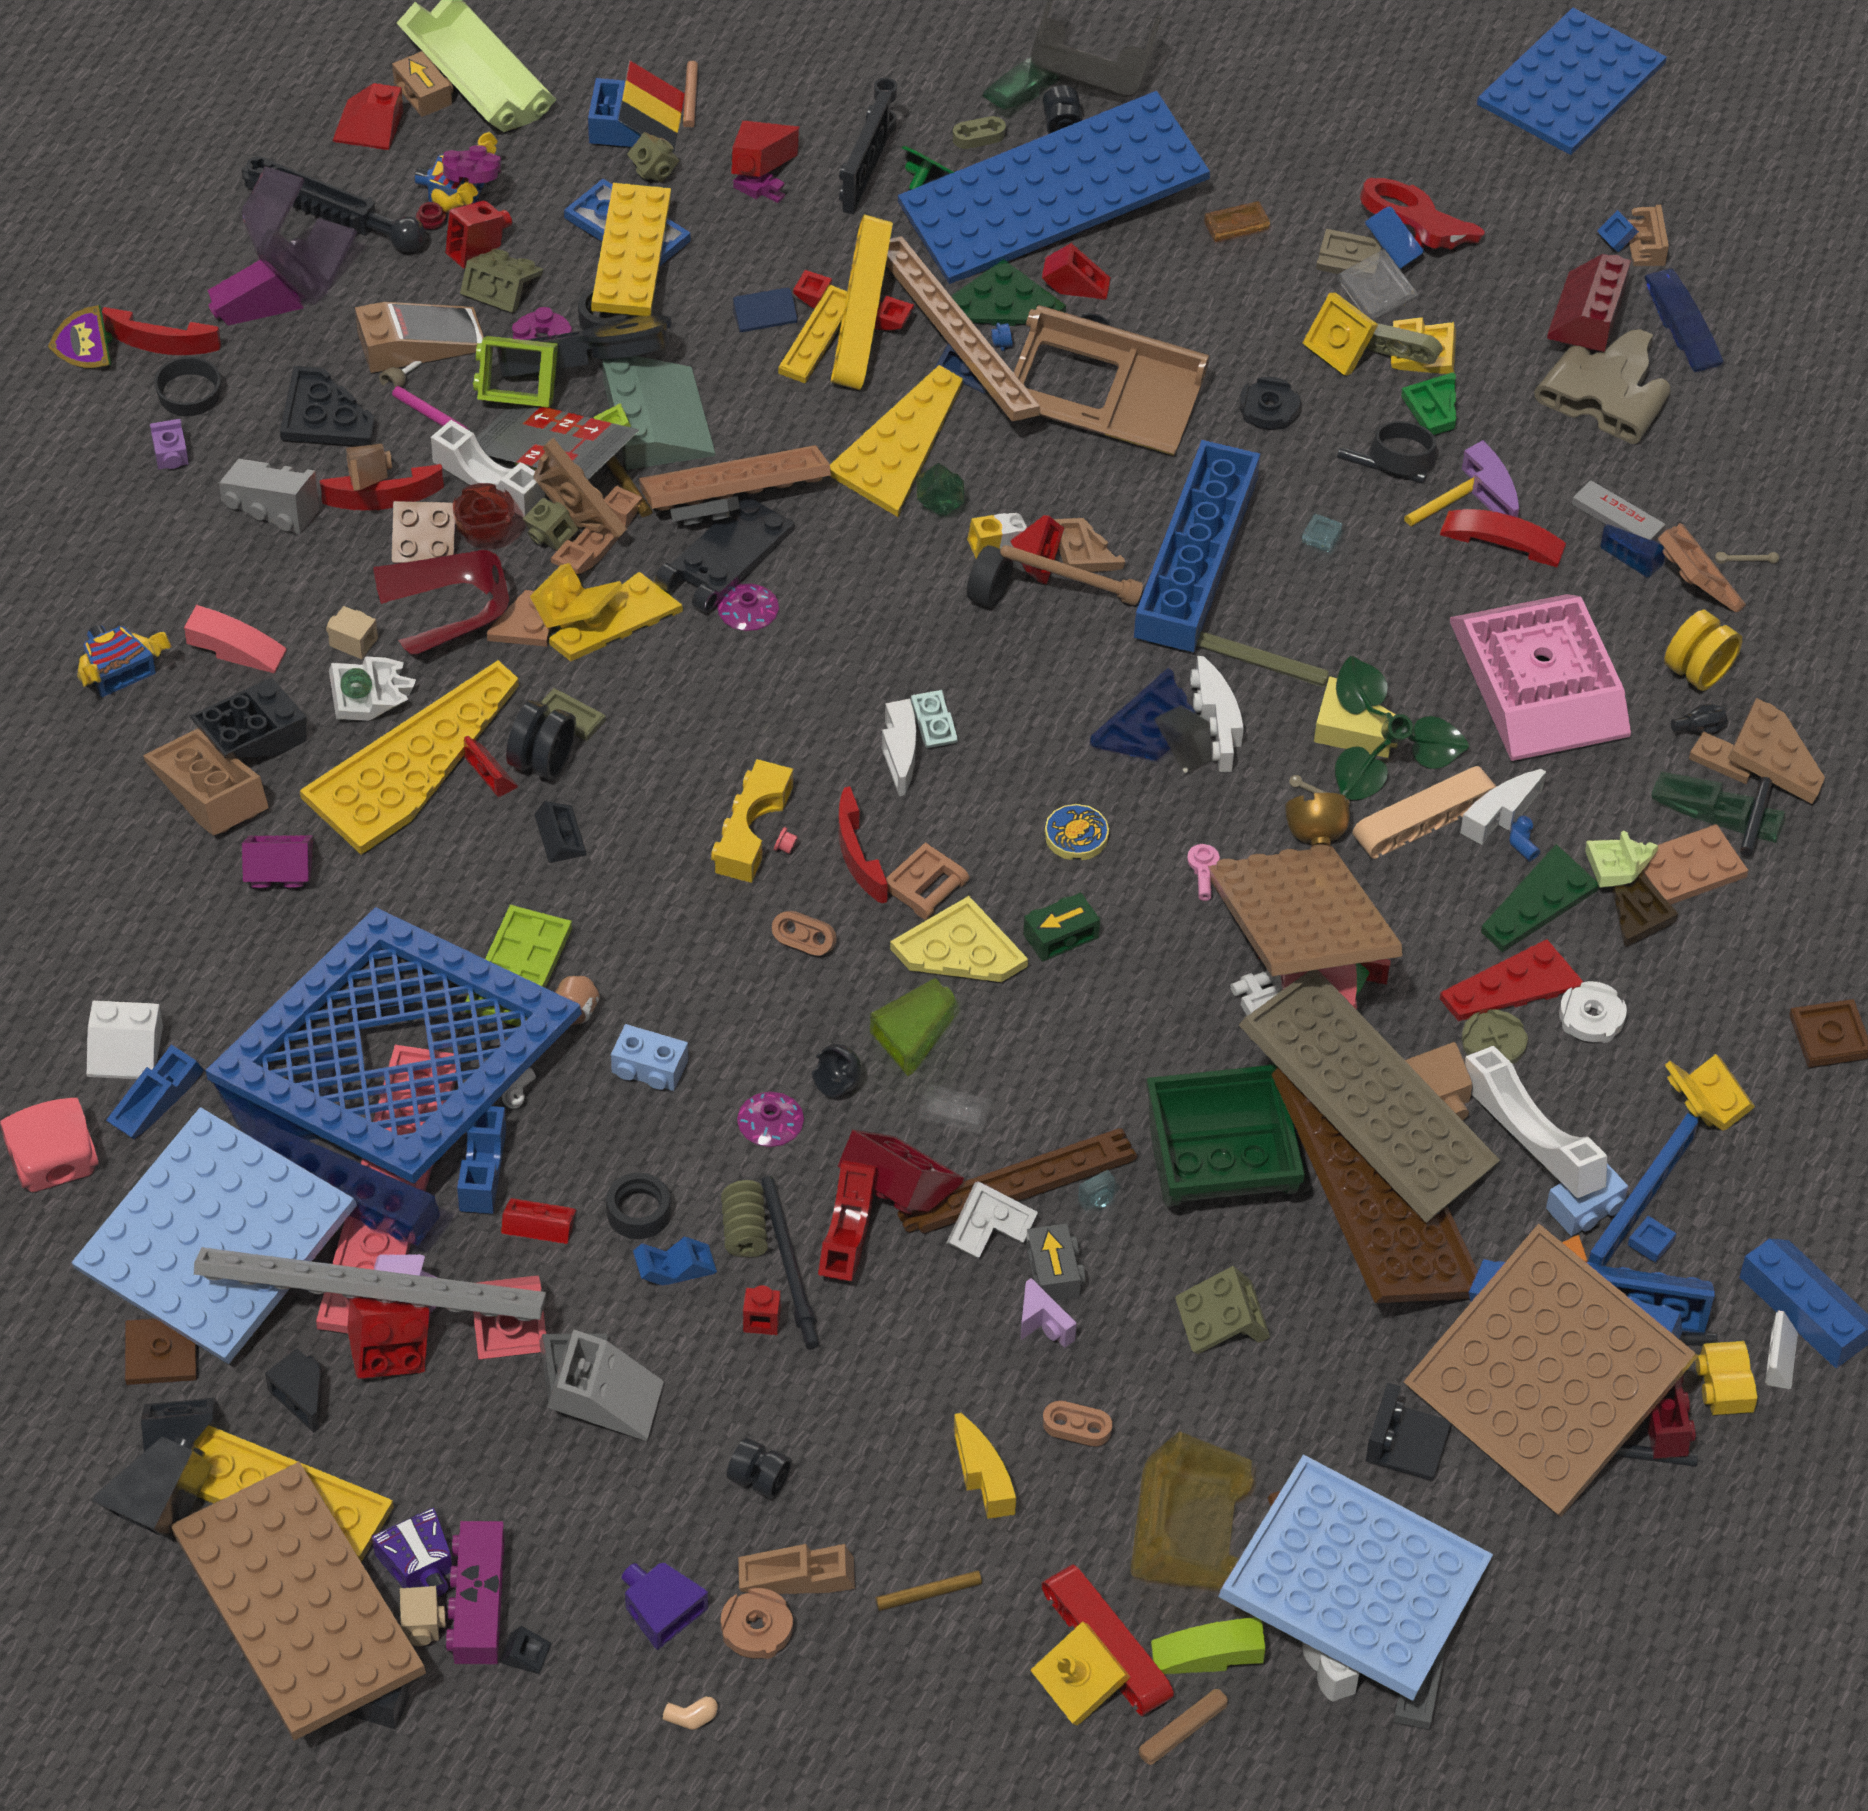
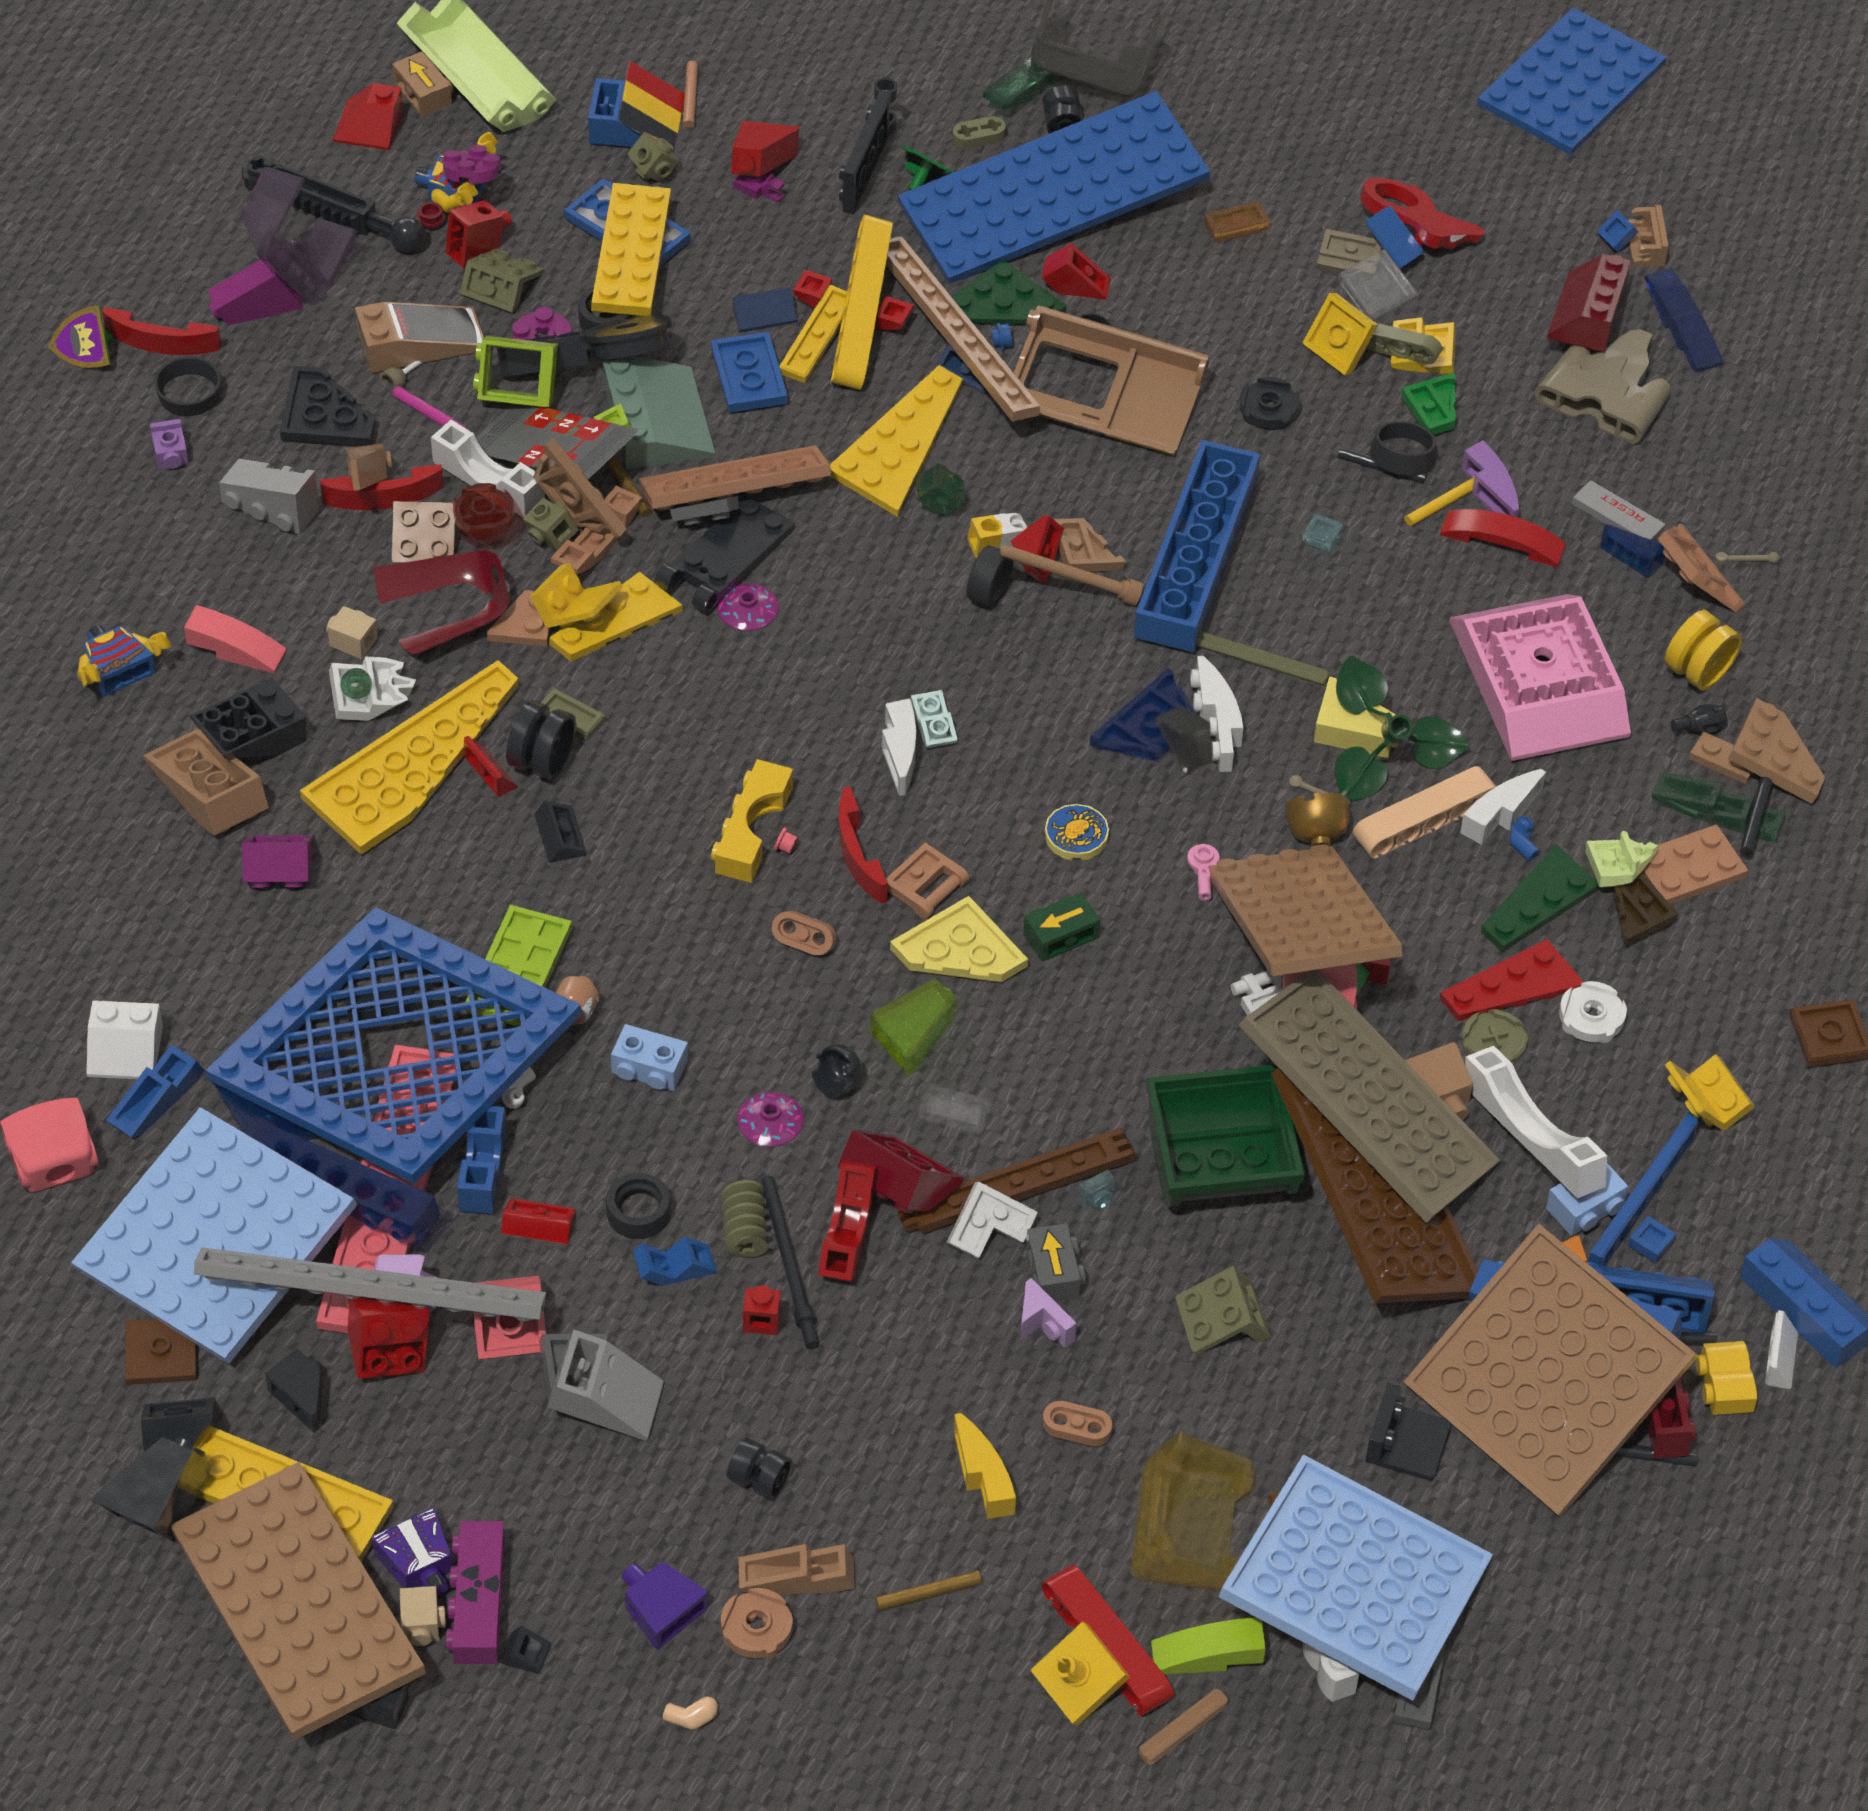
(748, 372): none -> blue plate

